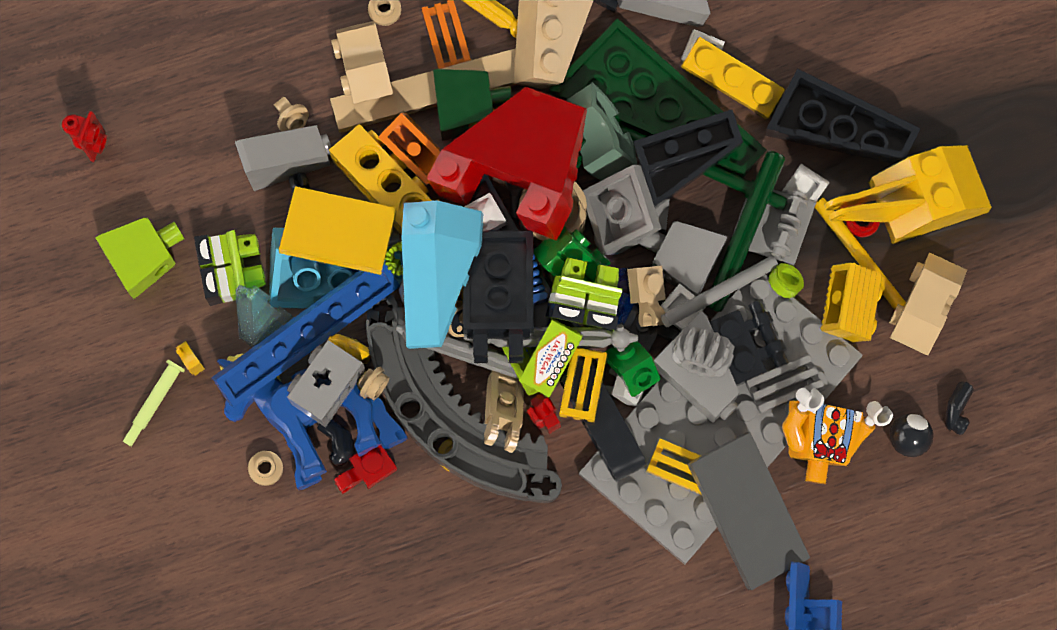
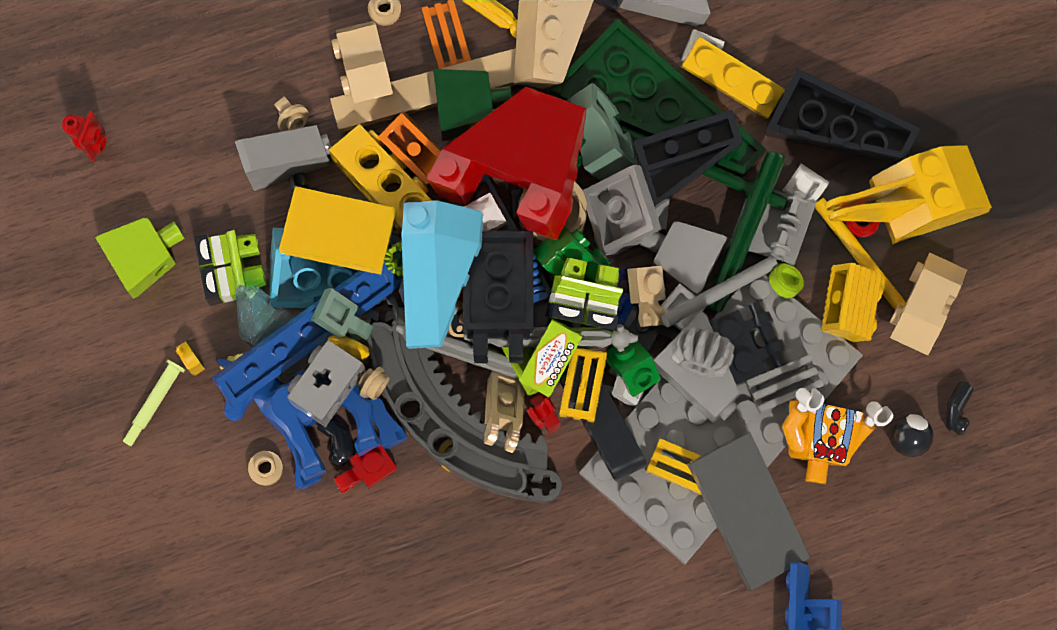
(338, 316): none -> sand green plate

